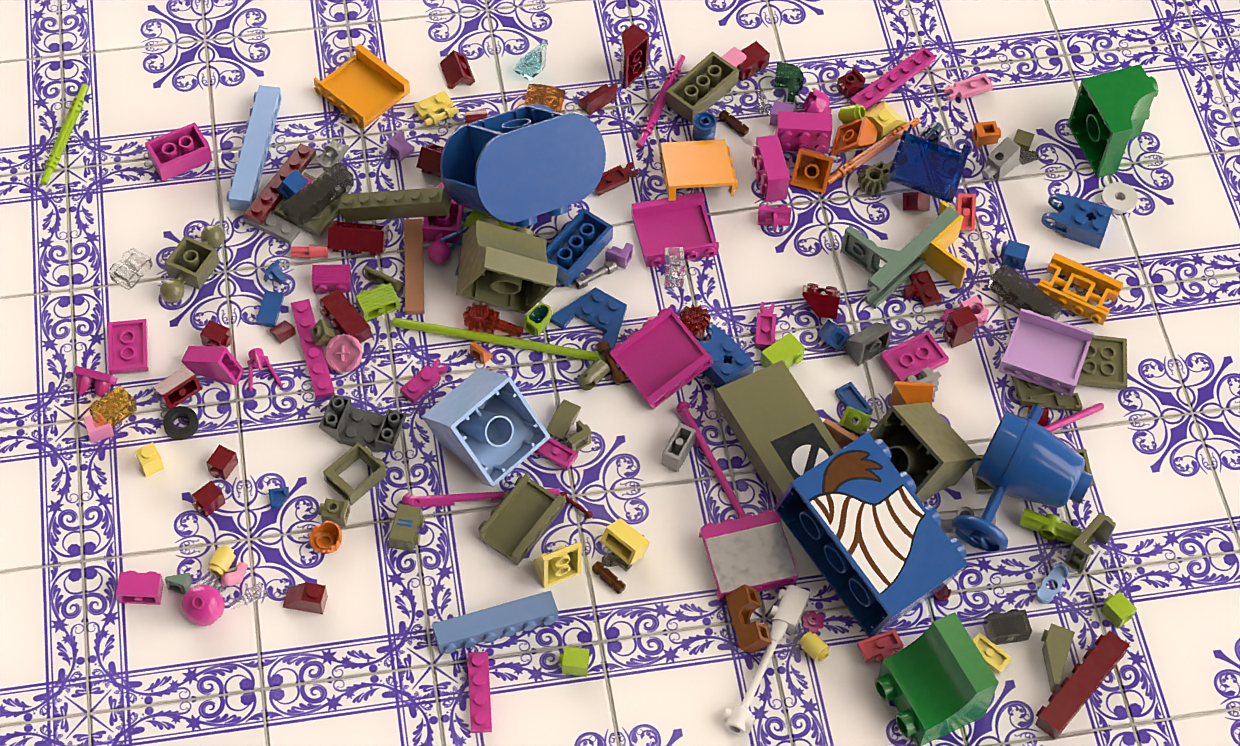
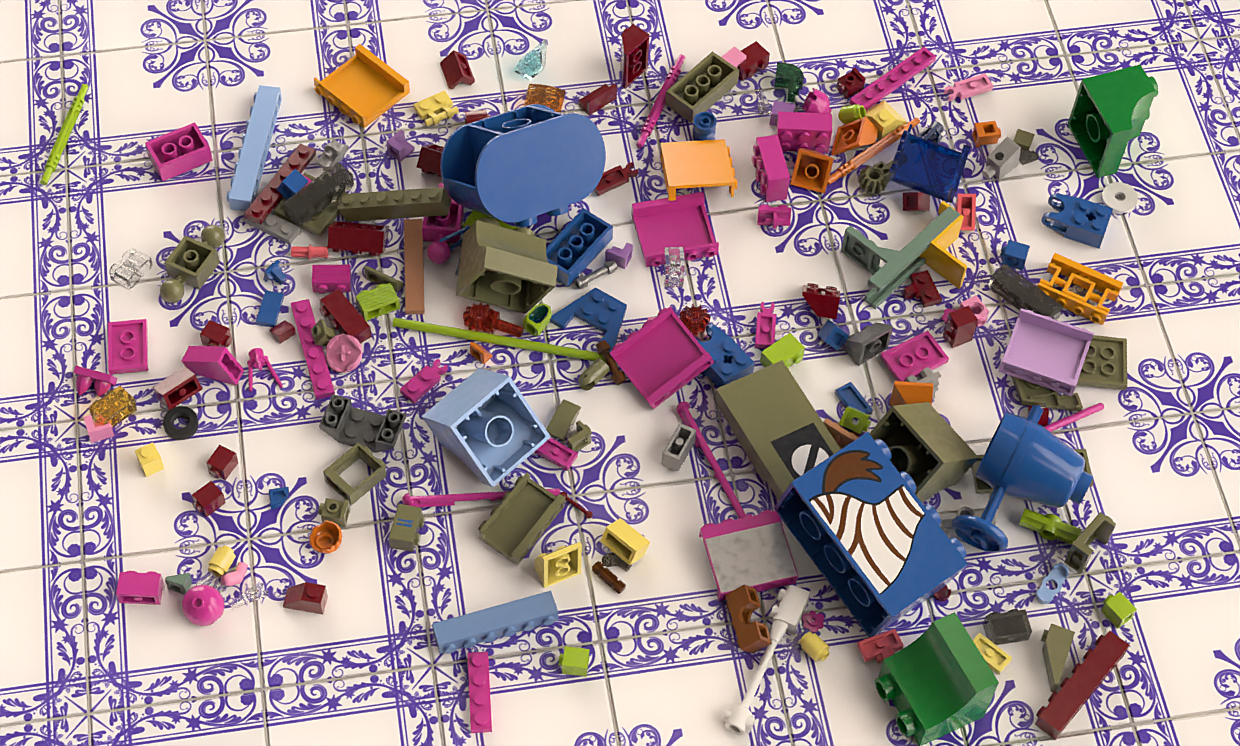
(733, 122): reddish brown axle -> none

